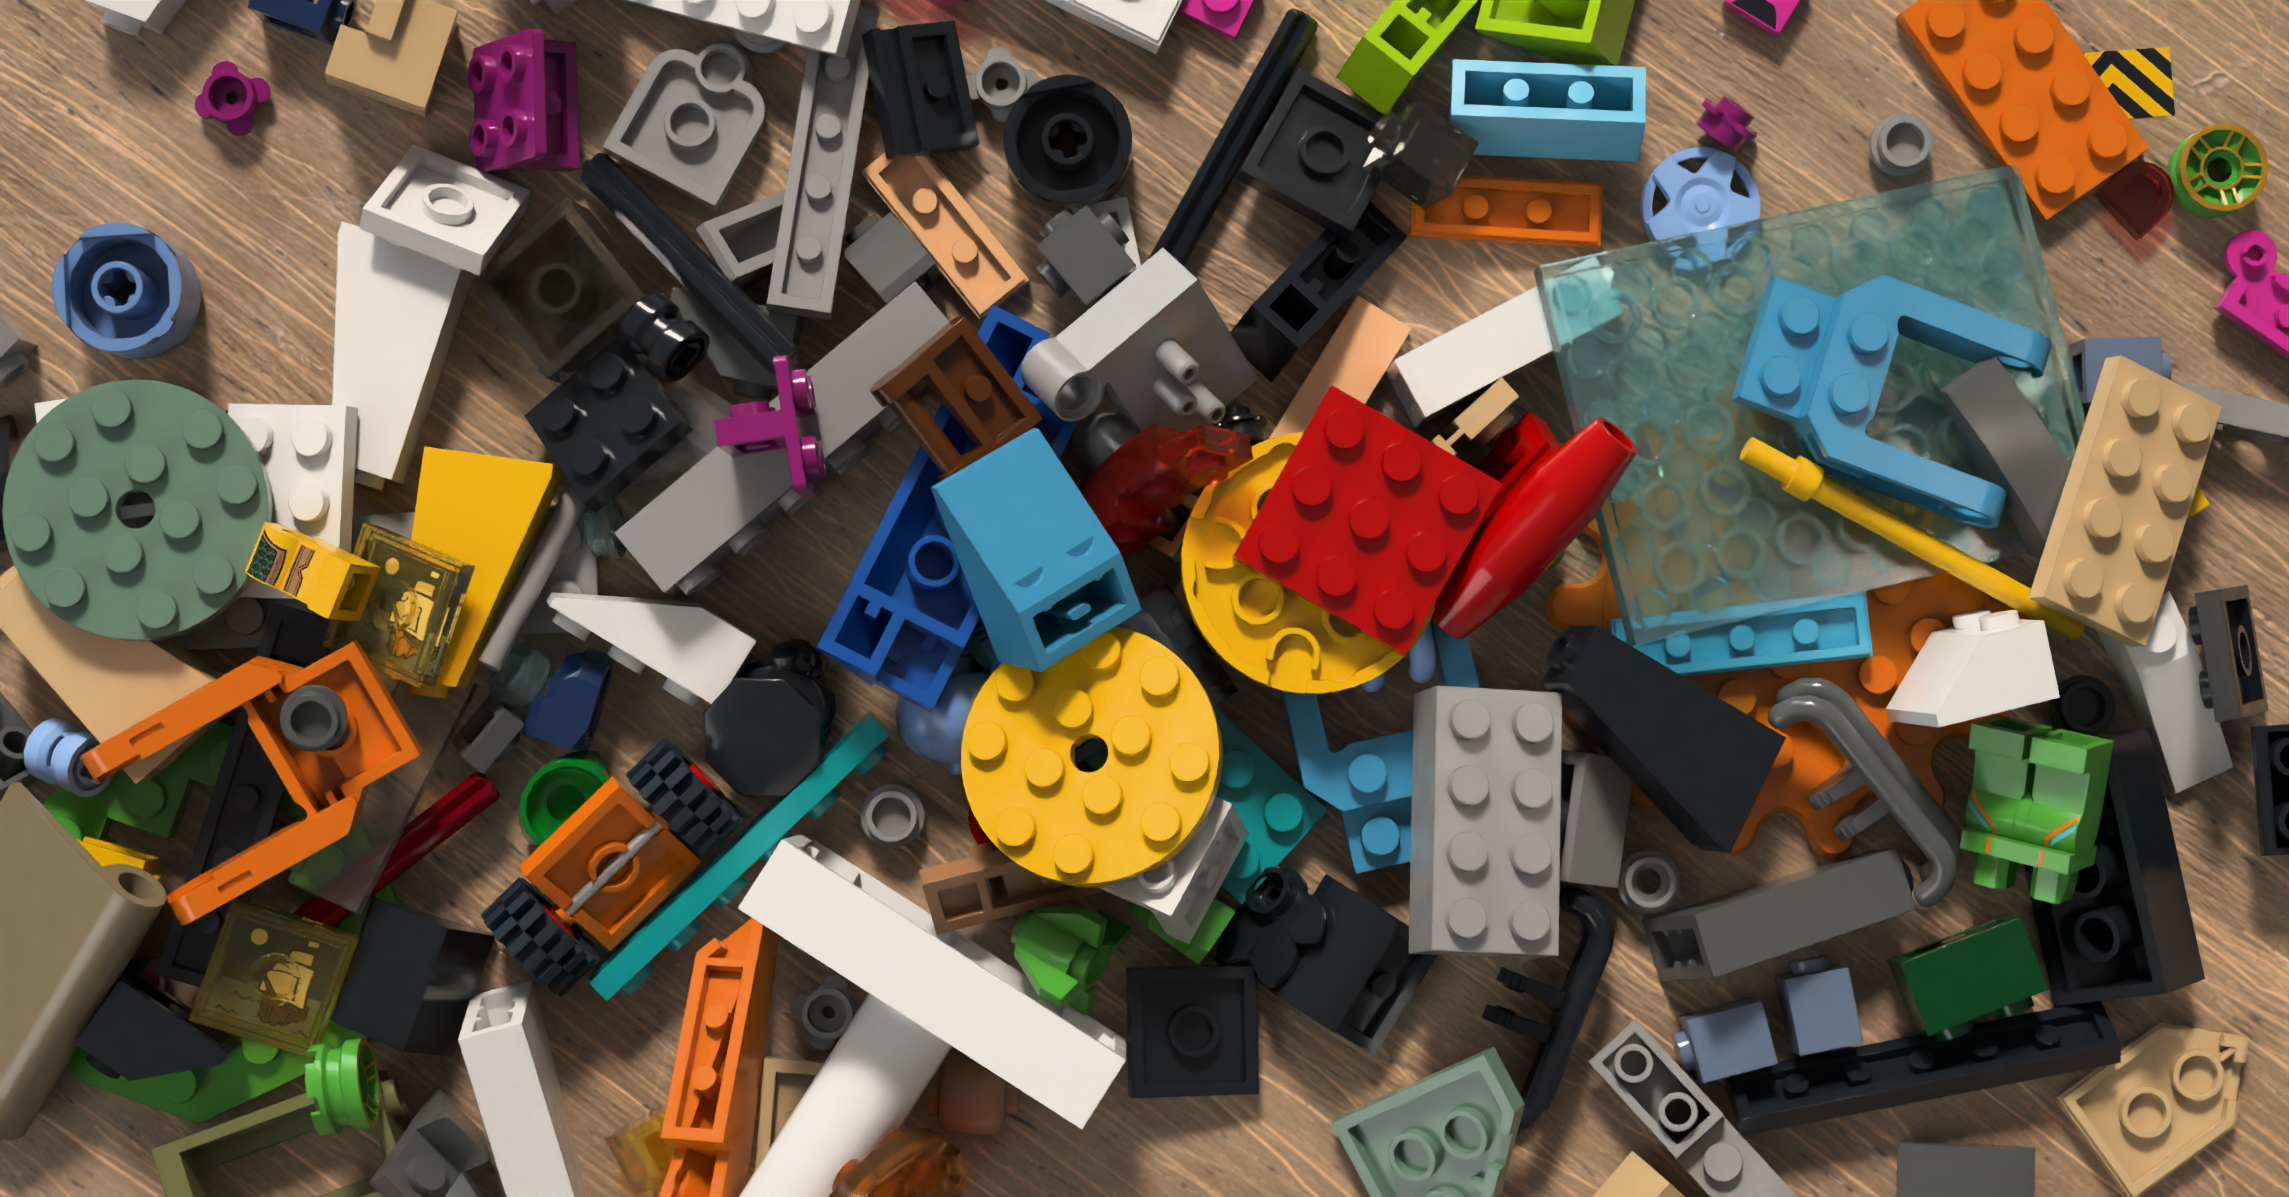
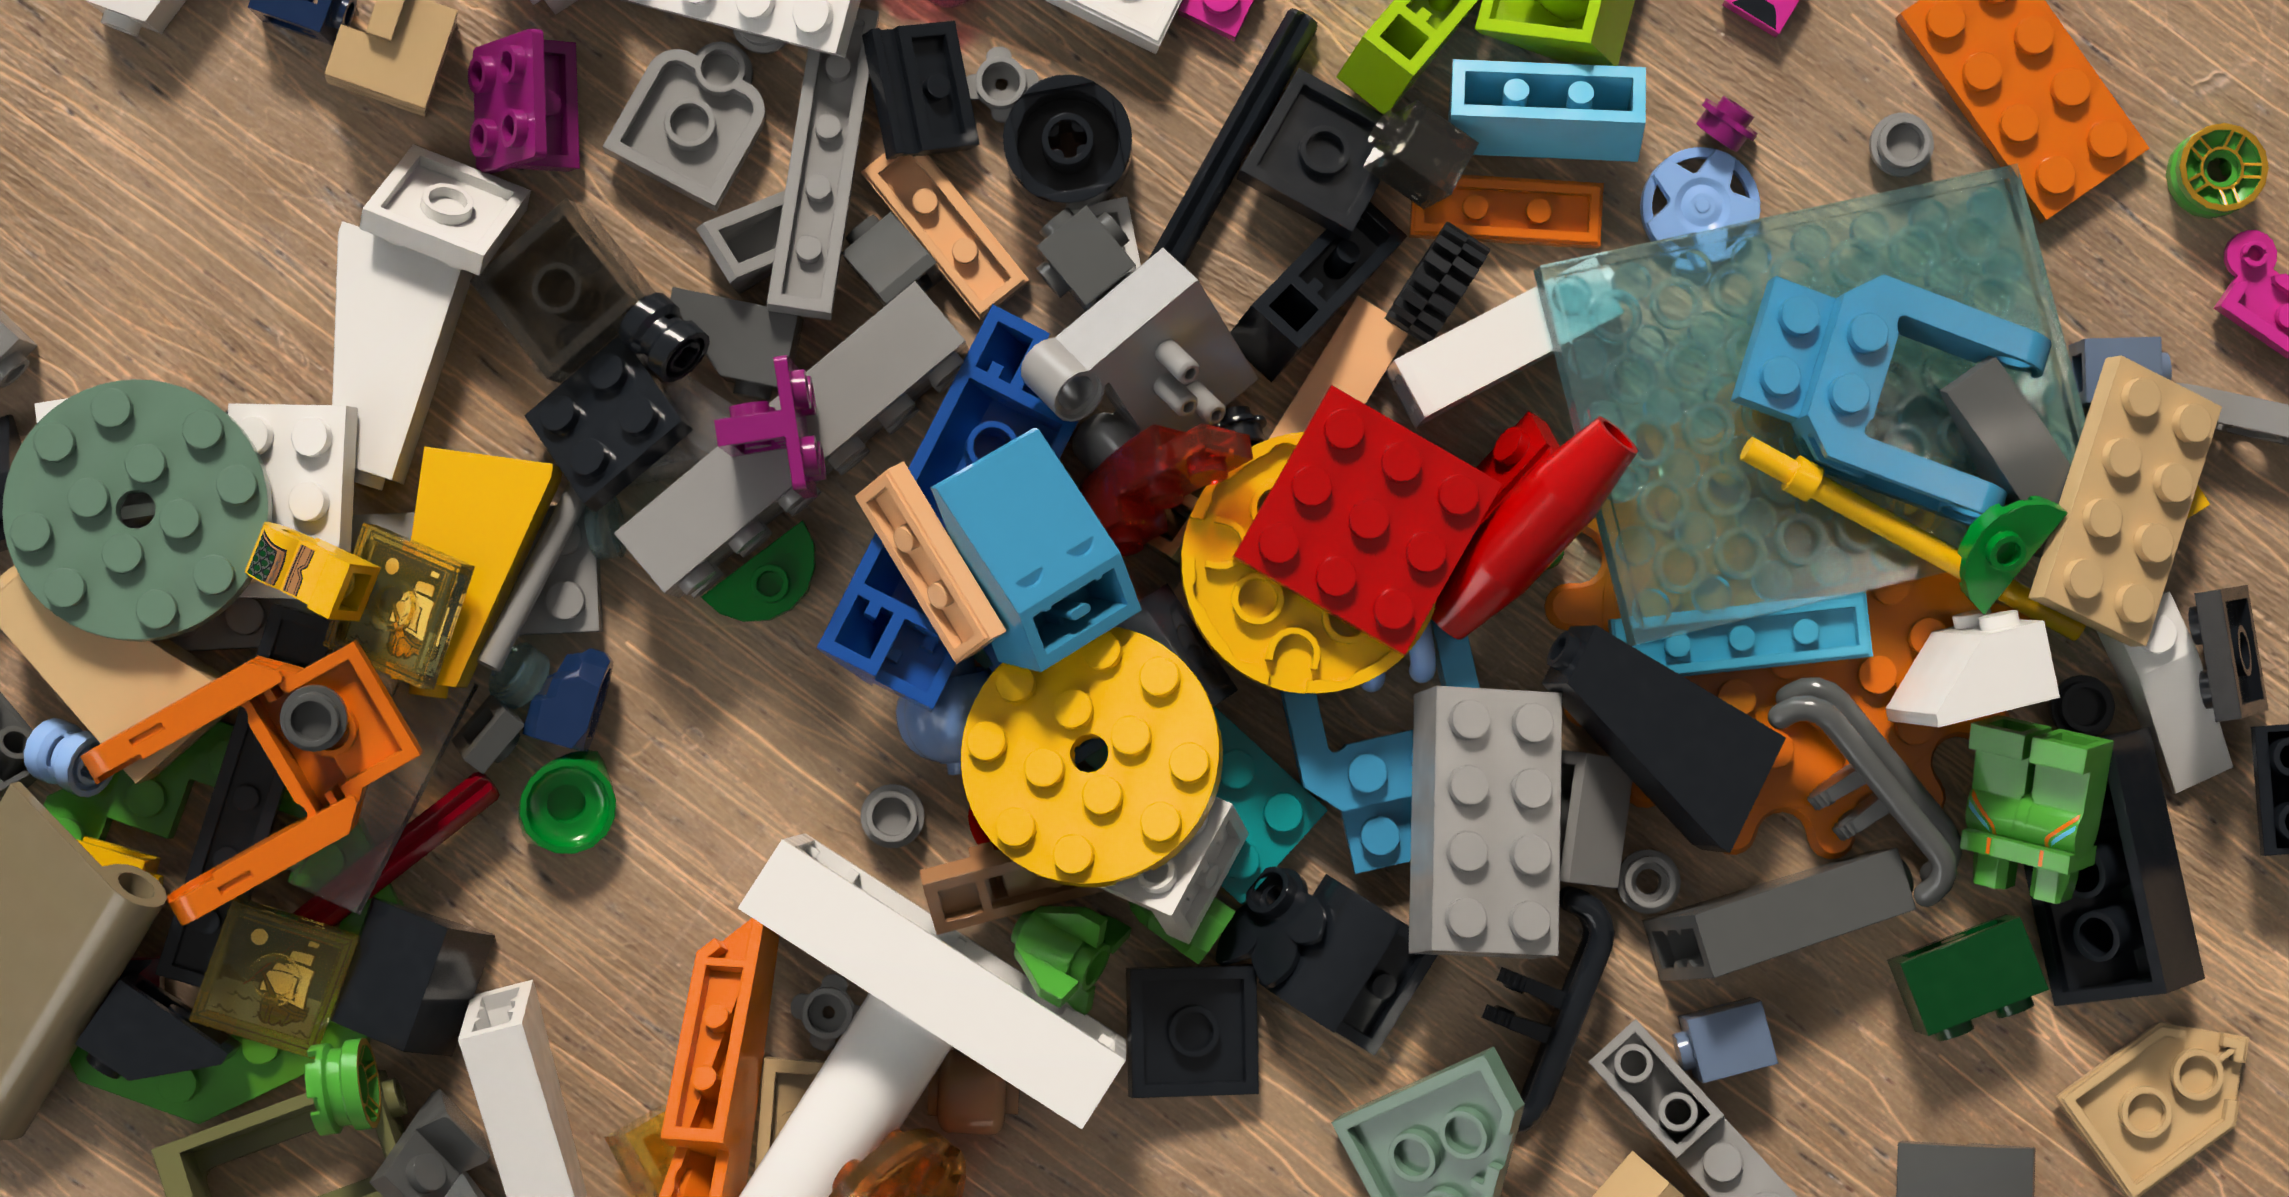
(103, 264): medium blue brick -> none
(228, 80): magenta plate -> none
(610, 866): plate -> none
(671, 636): white slope -> none
(687, 261): black axle -> none
(722, 877): teal plate -> none
(769, 581): none -> green plate
(771, 721): black piece -> none
(930, 563): none -> light nougat tile
(969, 386): reddish brown plate -> none
(1437, 283): none -> black tyre
(1480, 419): tan plate -> none
(1818, 1006): sand blue brick -> none
(1923, 1068): black plate -> none
(2002, 544): none -> green plate
(2137, 80): sticker -> none
(2137, 197): clear red tile -> none

